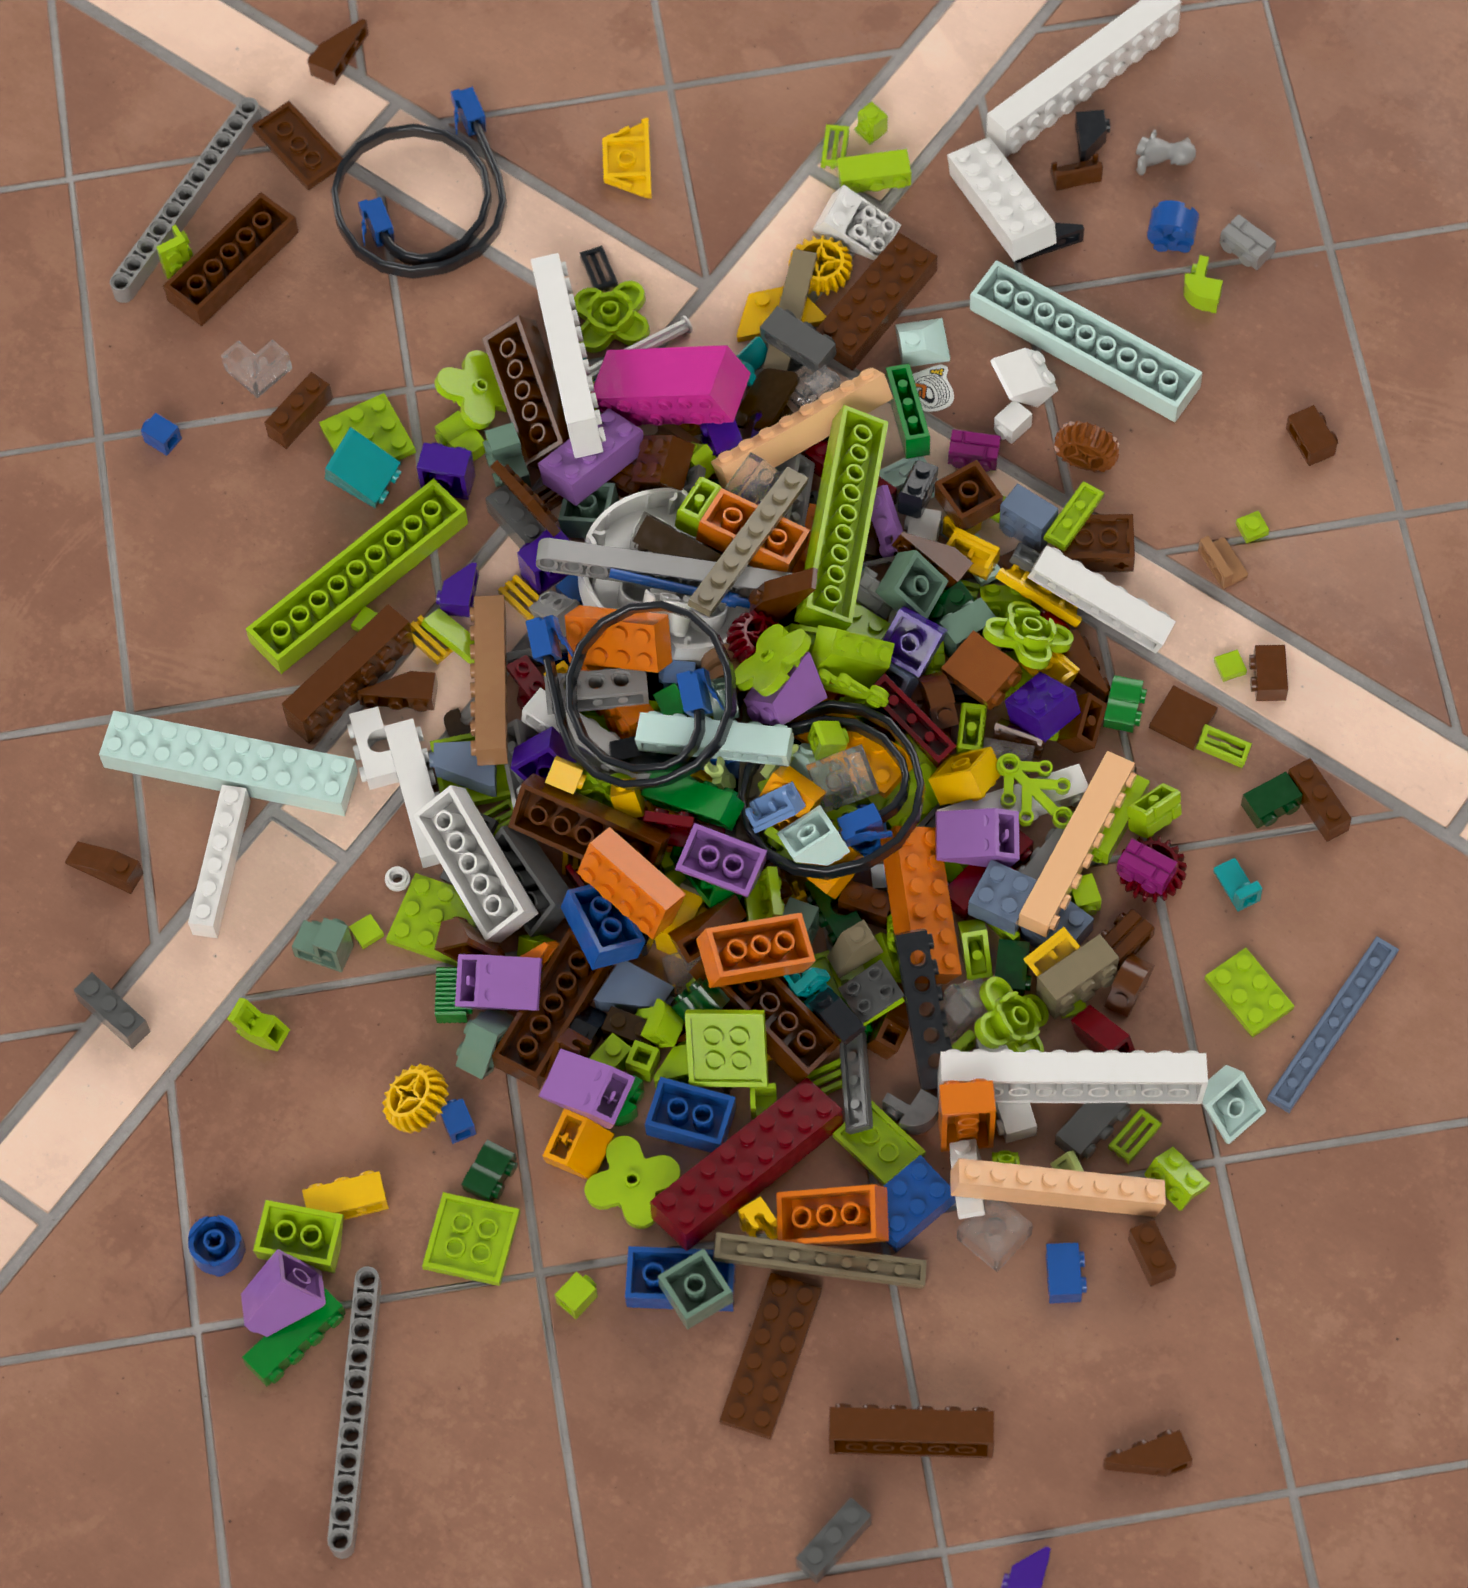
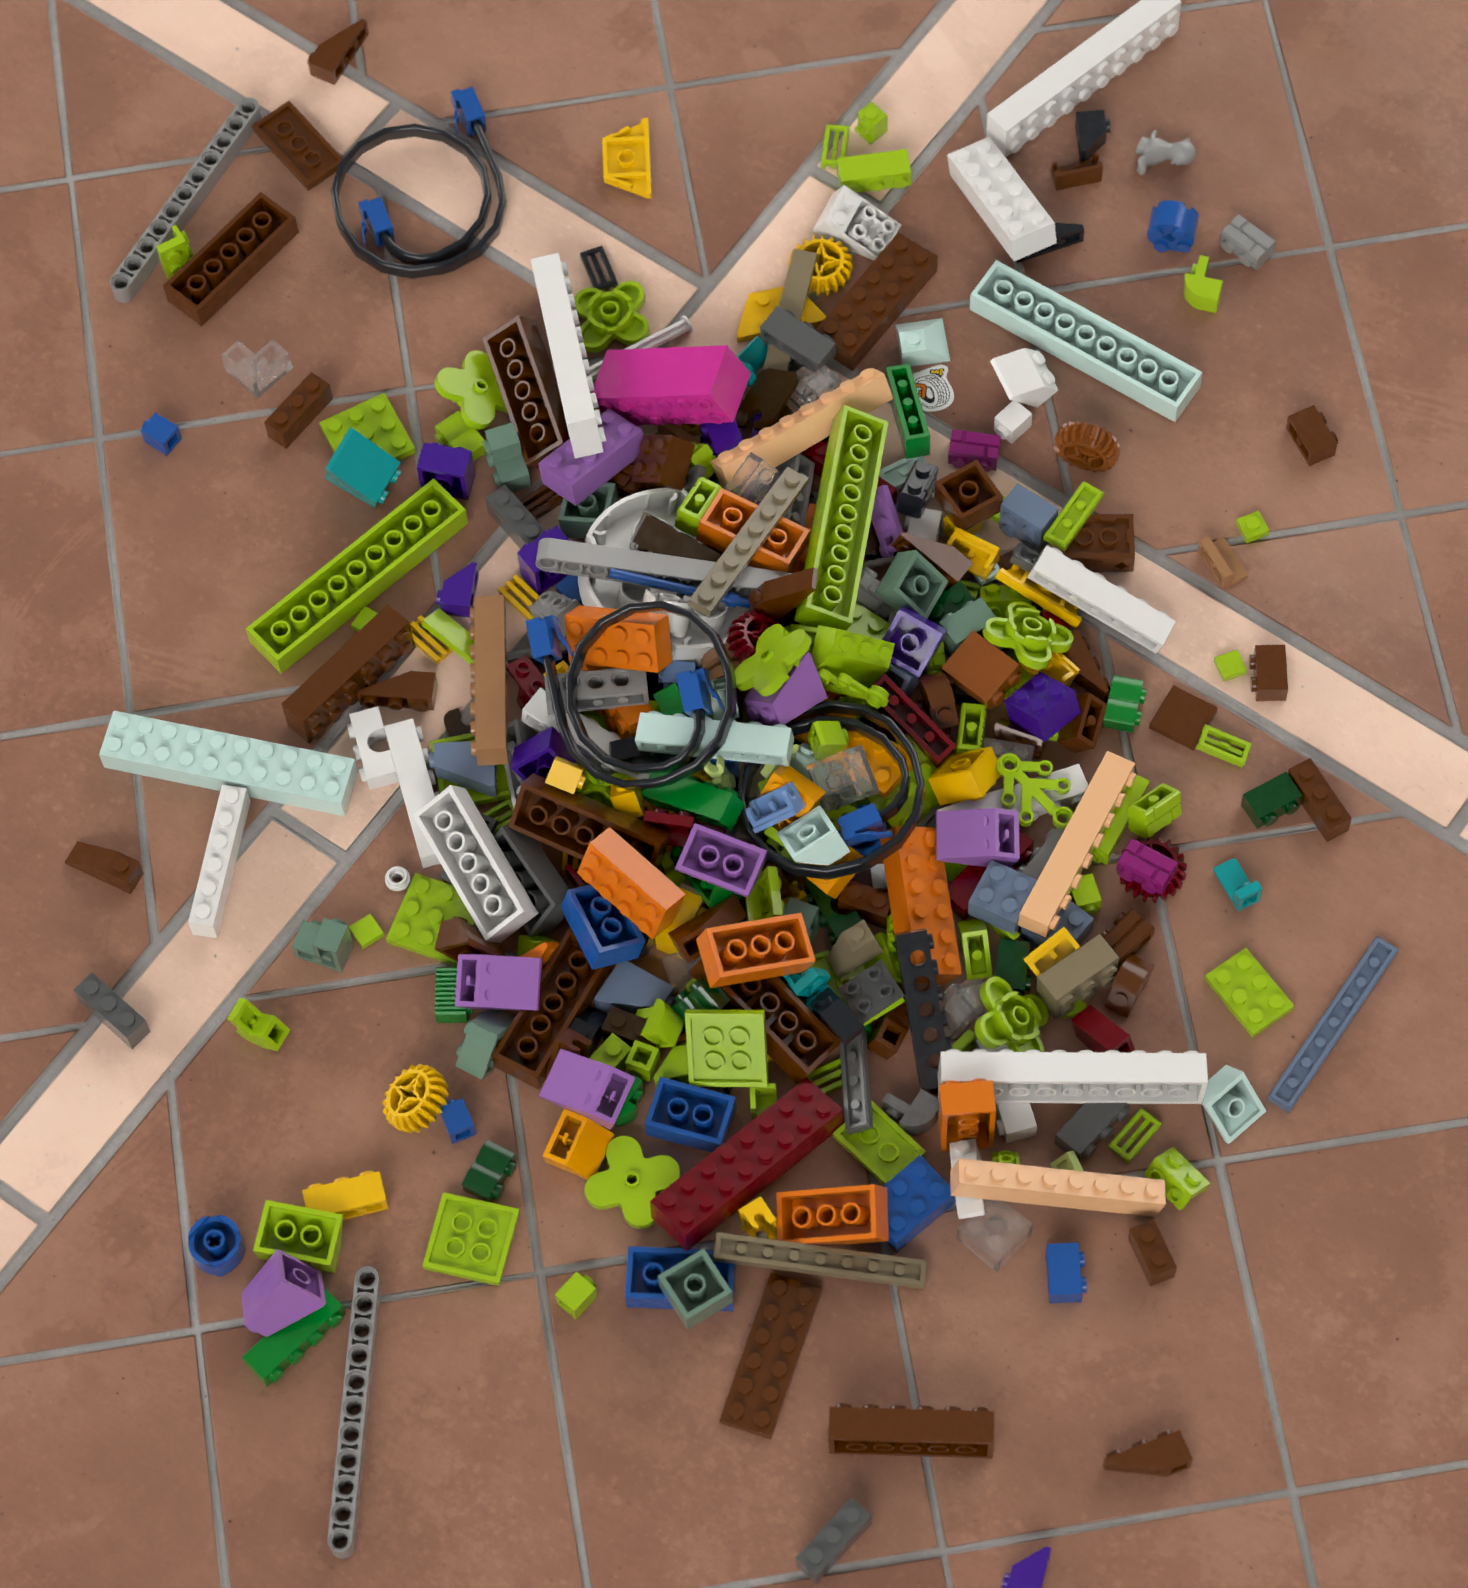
(526, 497): reddish brown plate -> none

